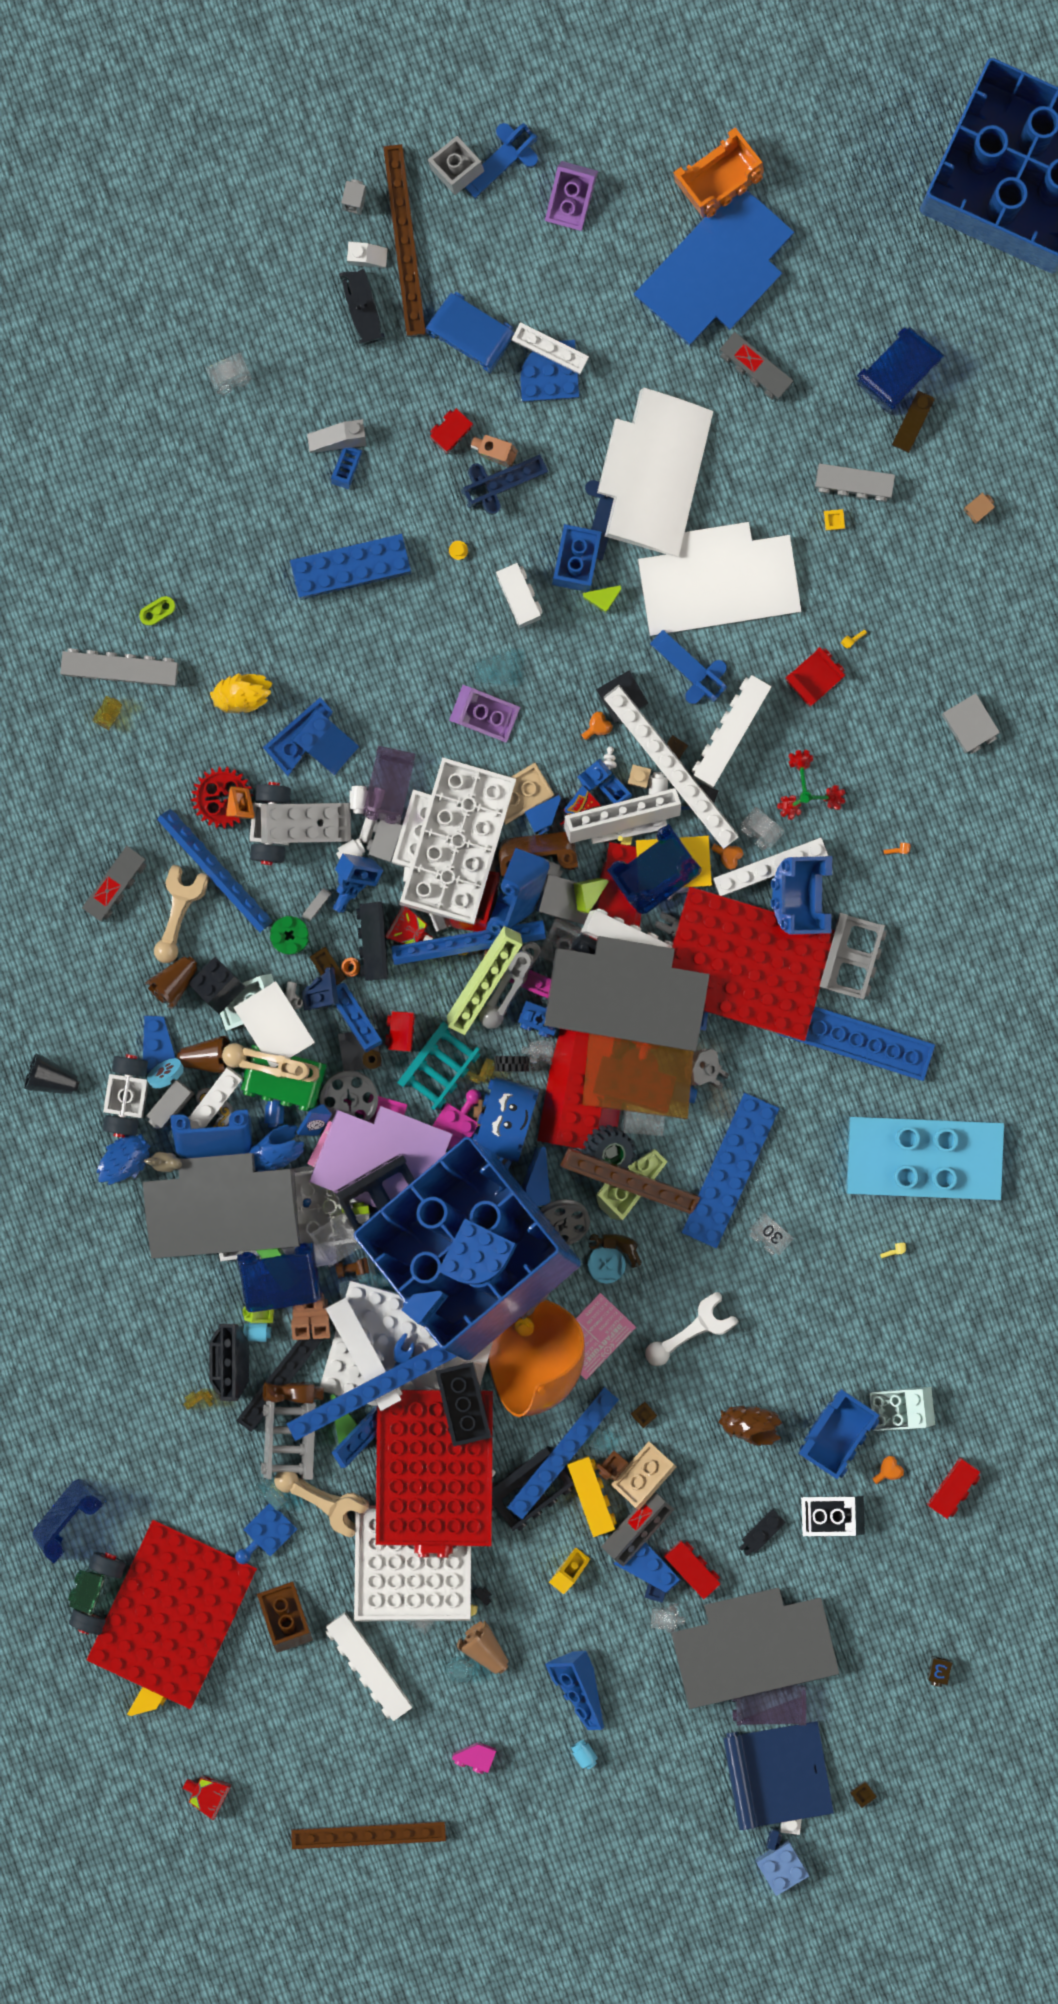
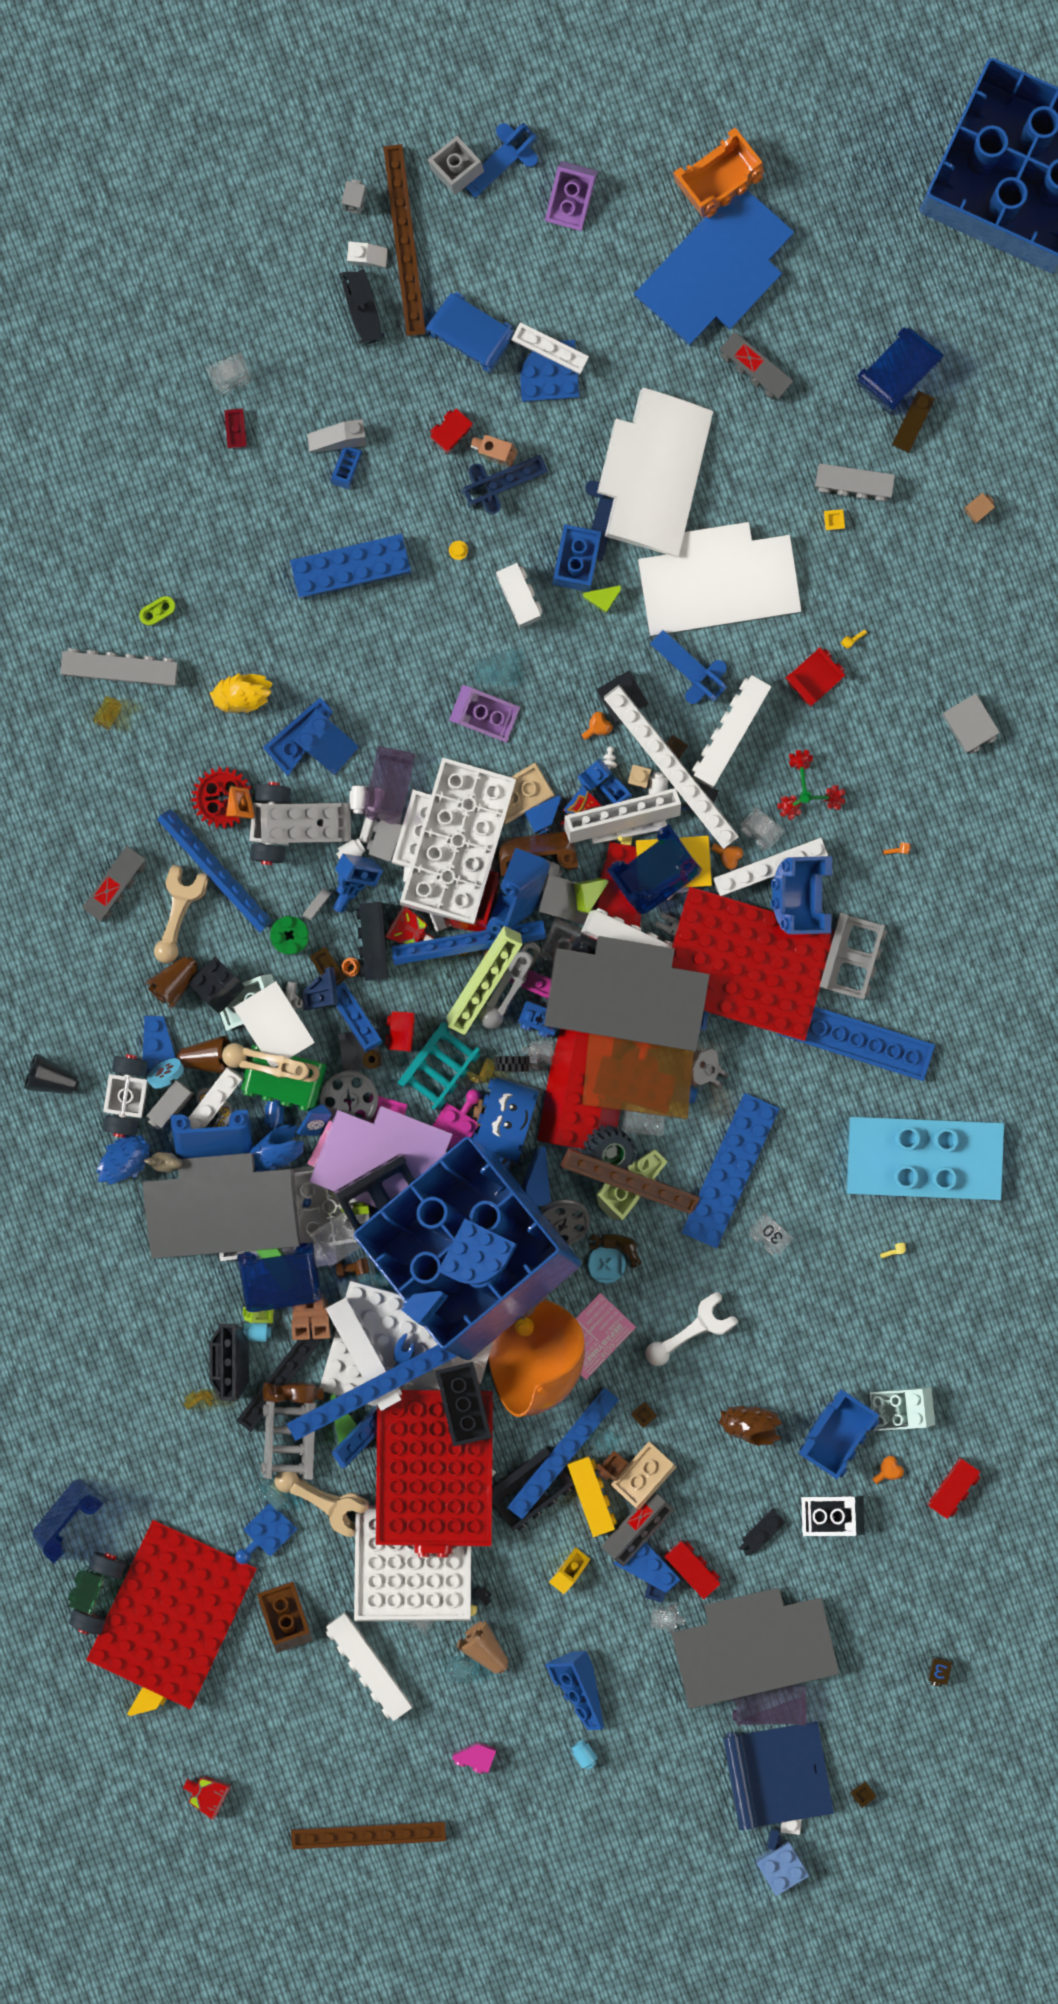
(235, 428): none -> dark red plate

